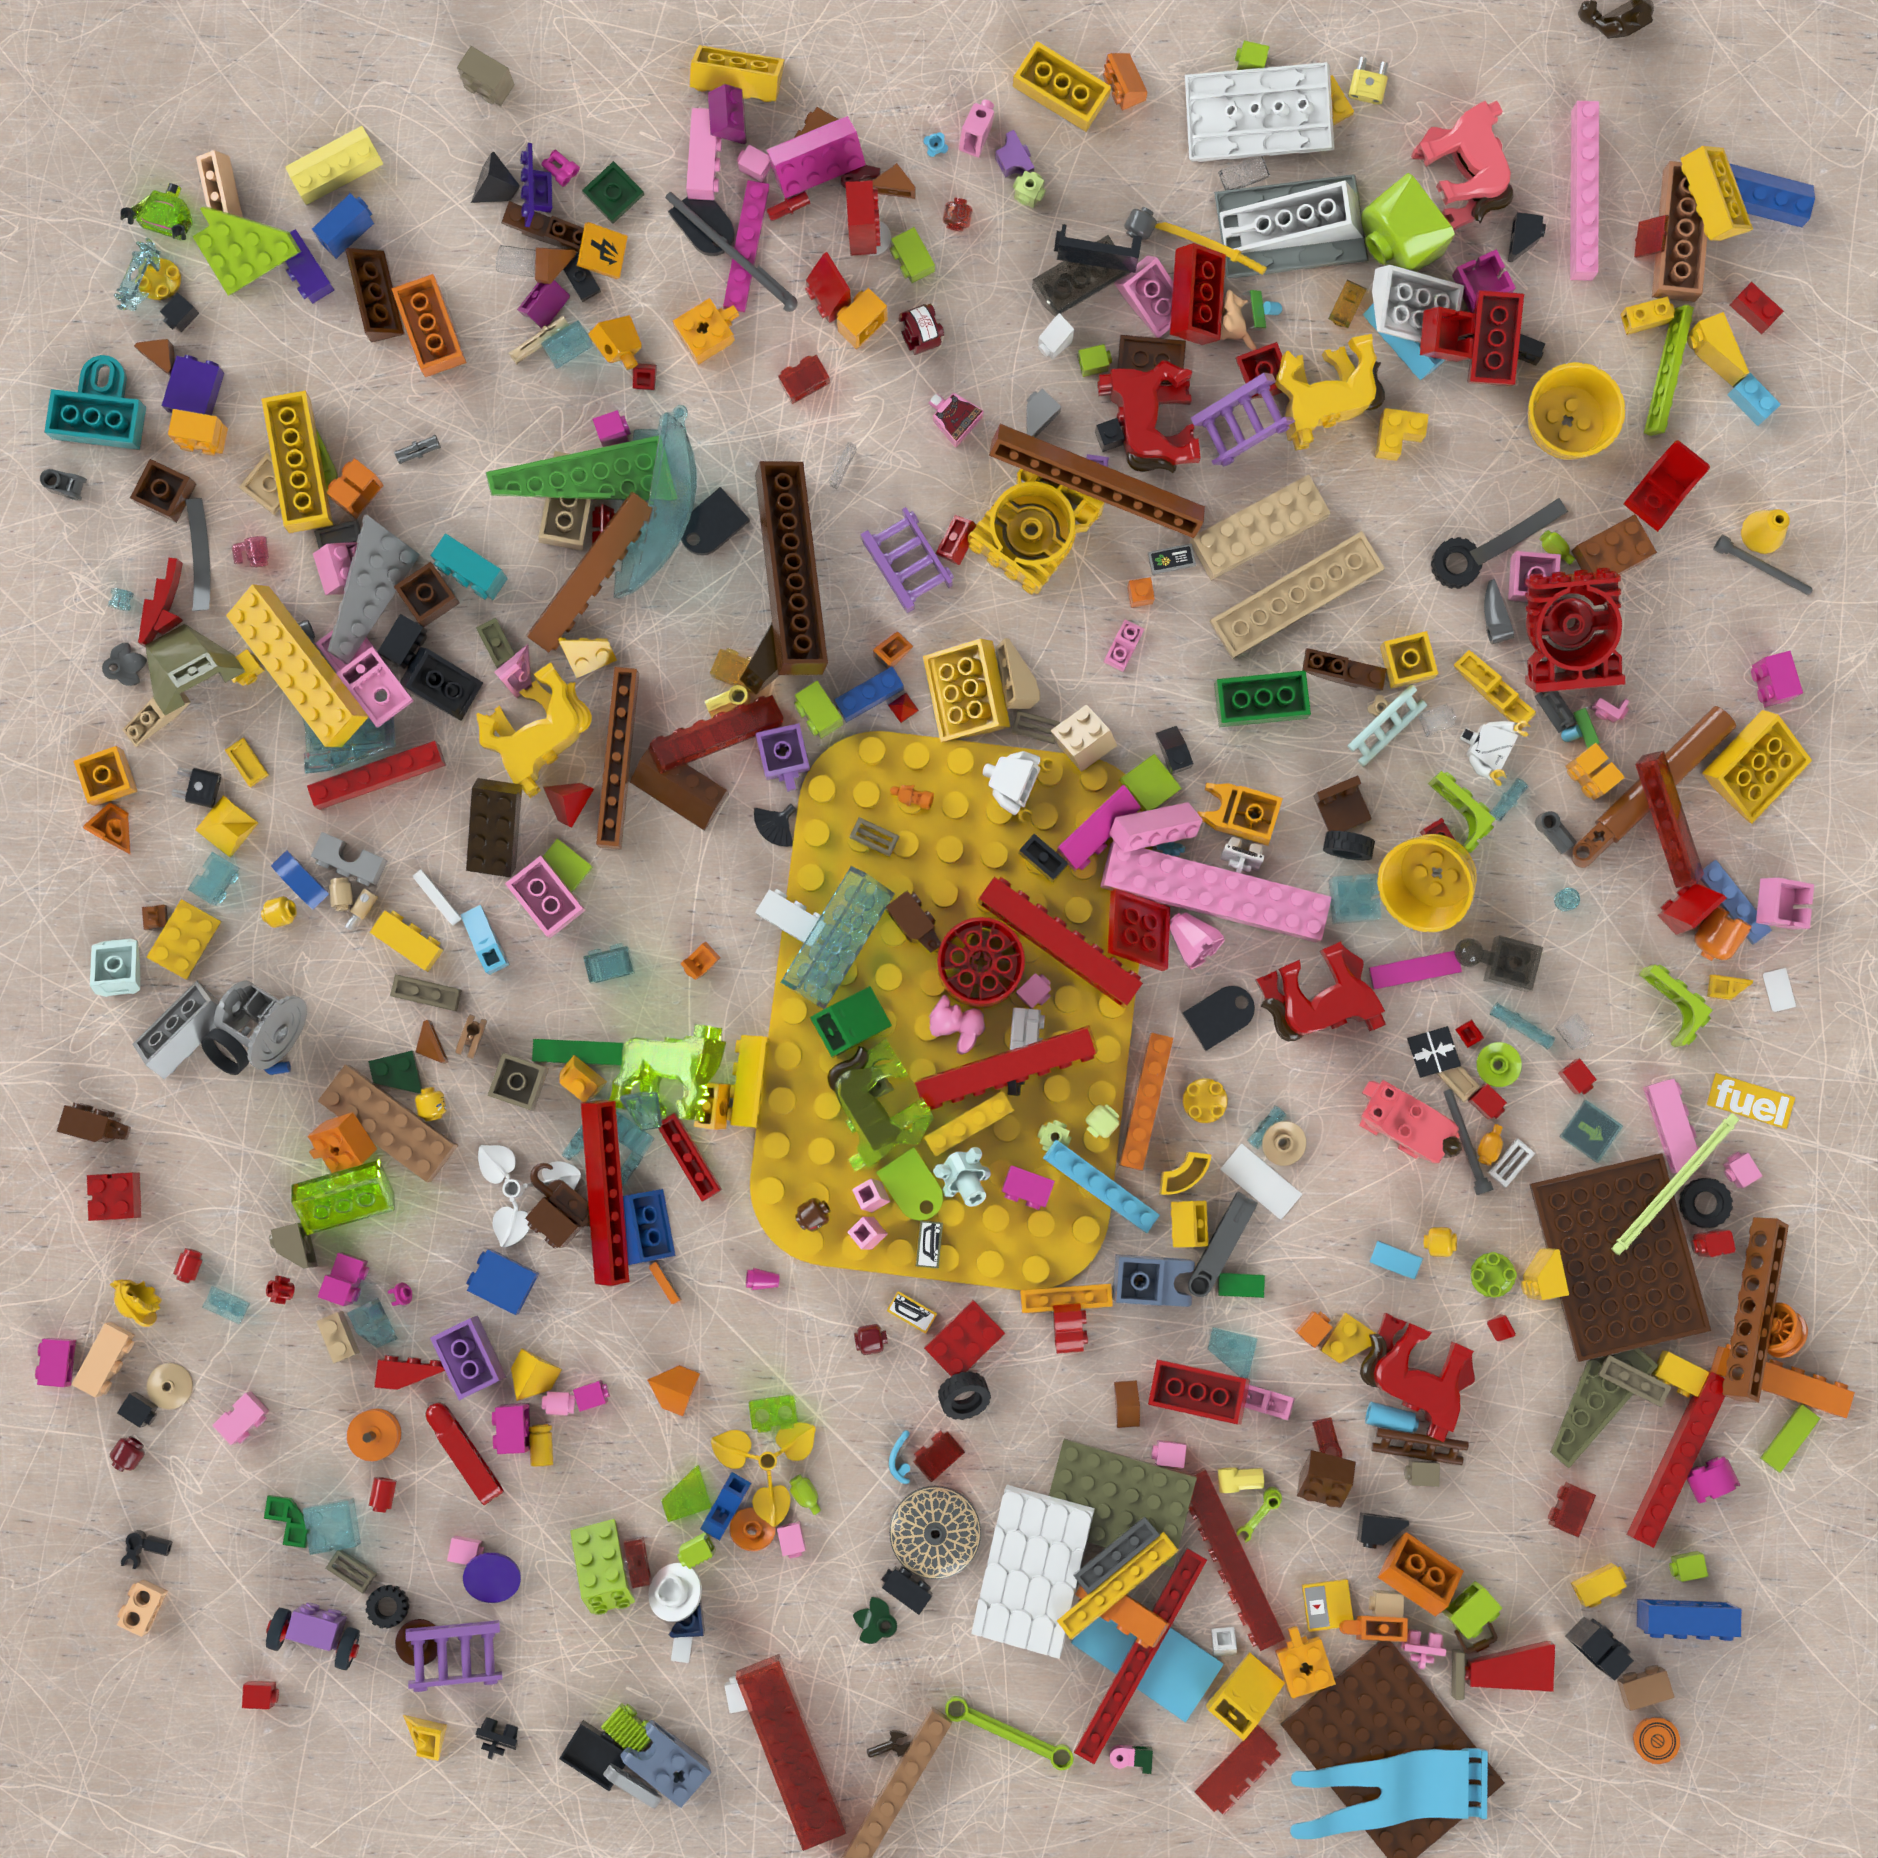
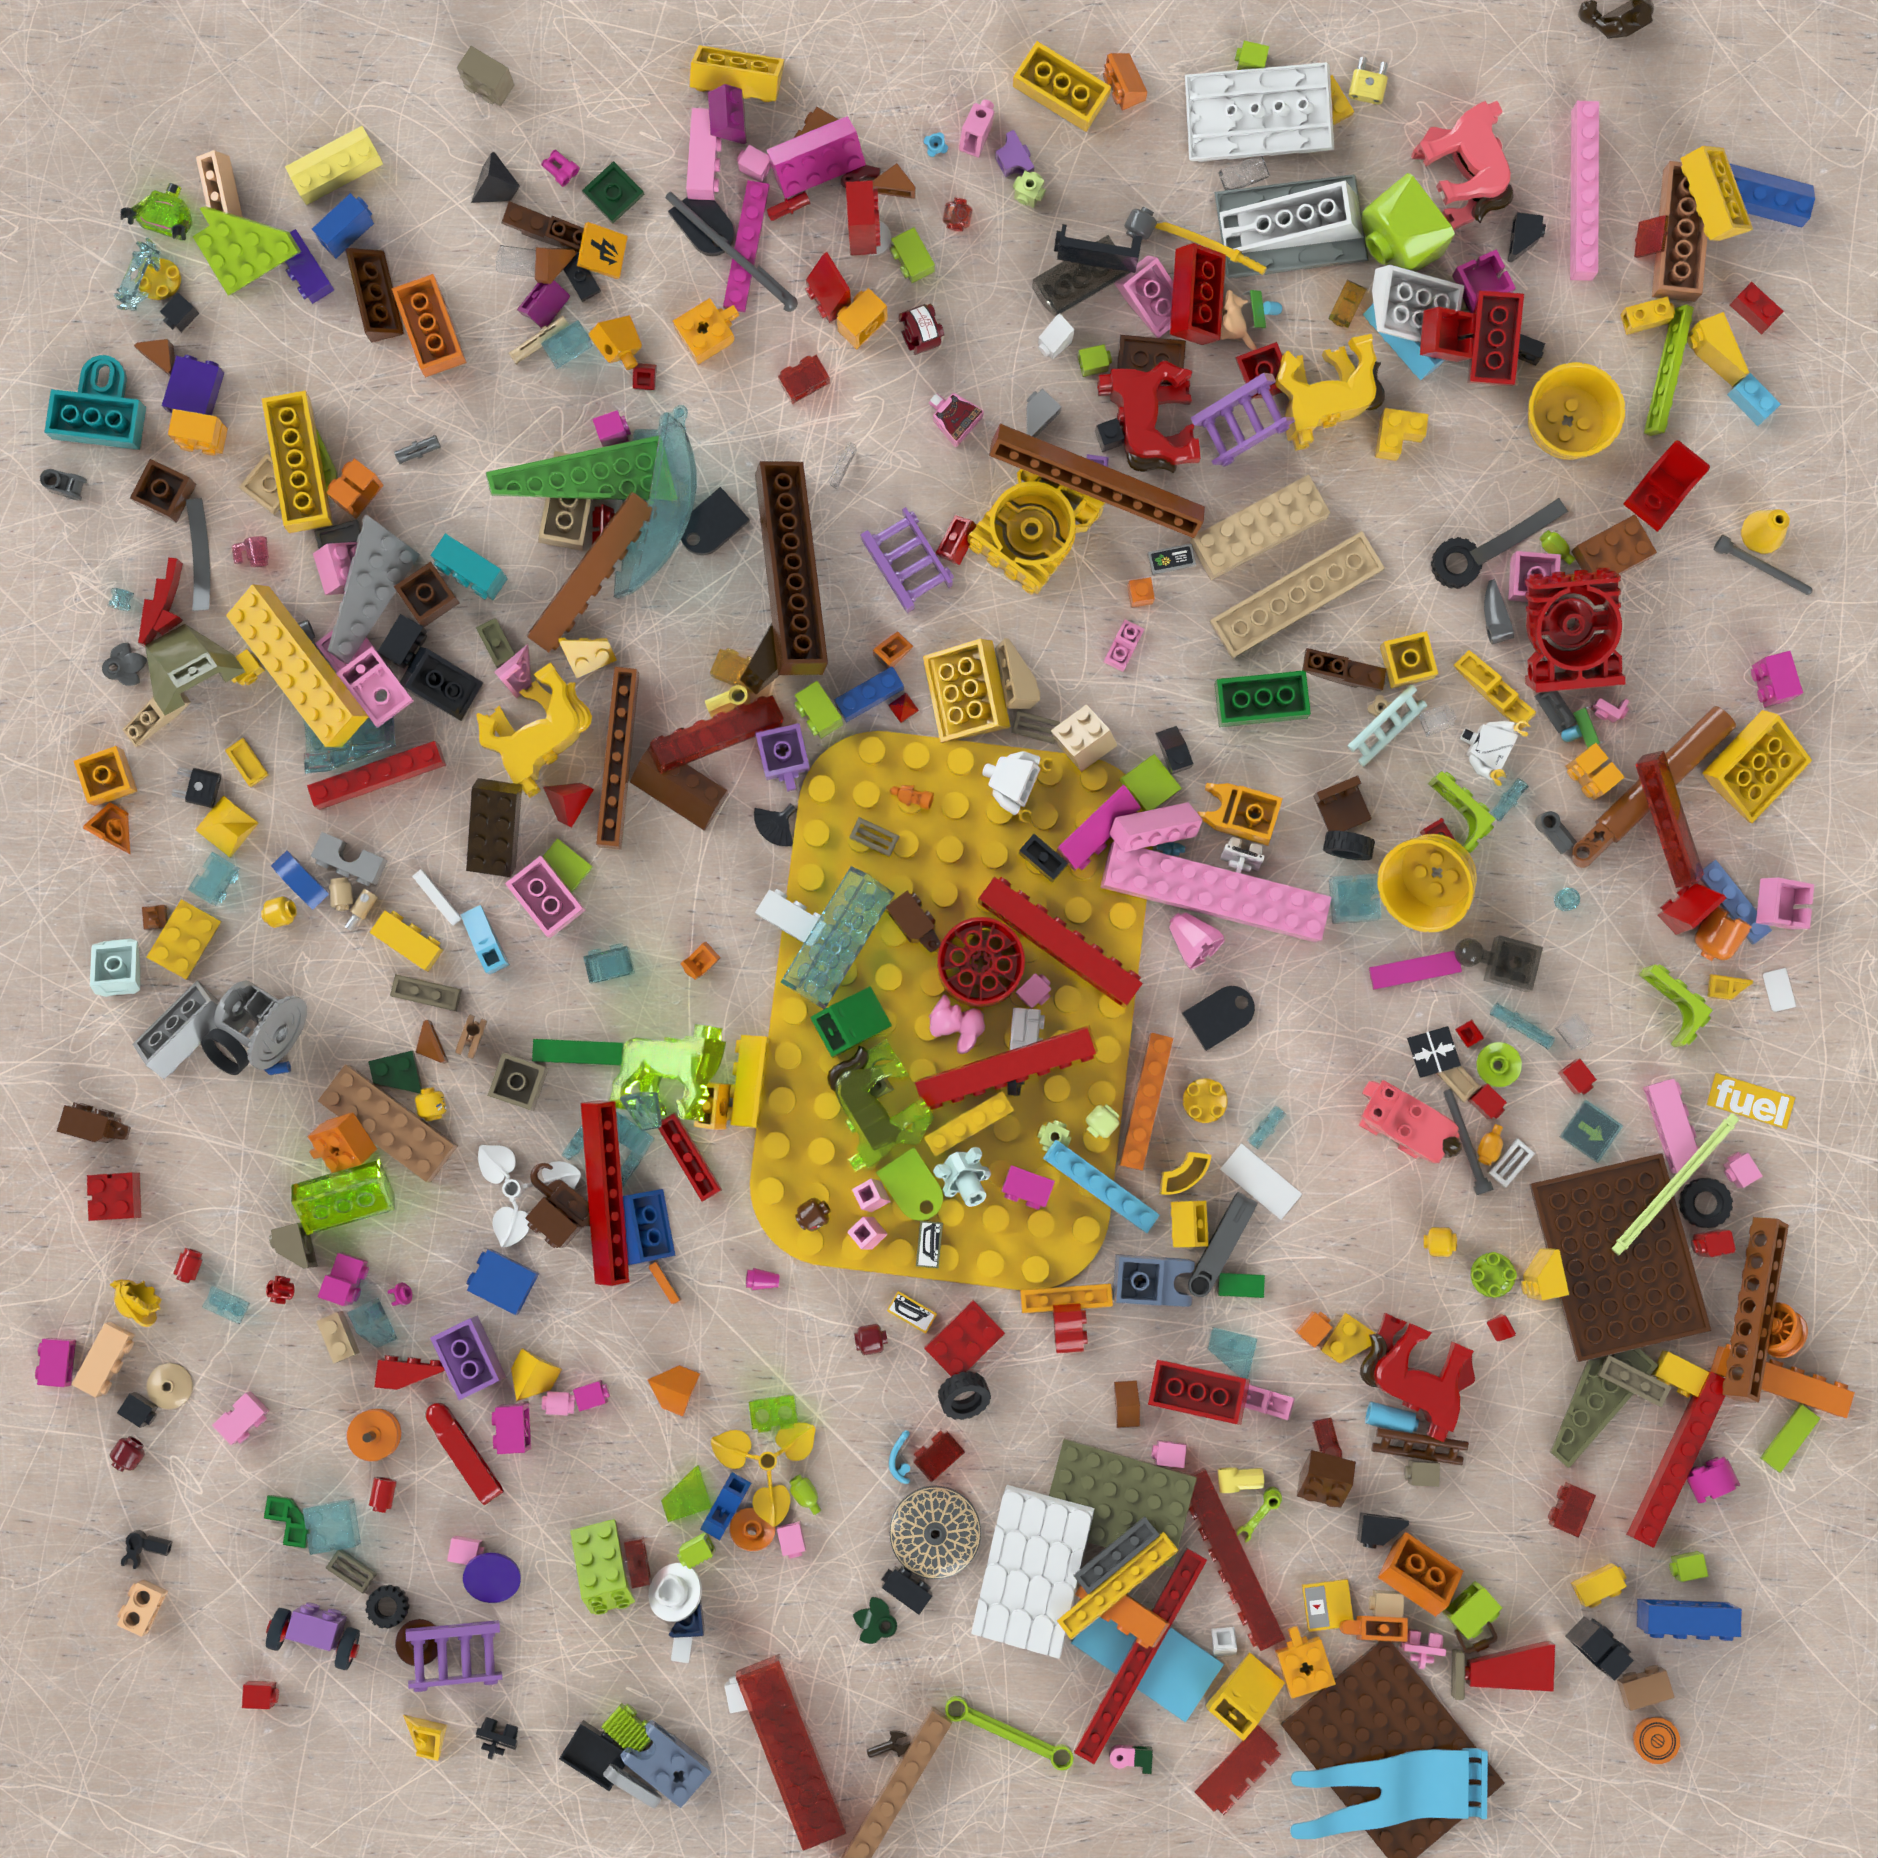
(536, 188): dark purple bracket -> none
(541, 1445): yellow piece -> none
(581, 1080): light orange torso -> none
(1139, 929): red plate -> none
(1291, 1150): tan dish -> none
(1331, 1007): red piece -> none
(1396, 1260): medium azure slope -> none

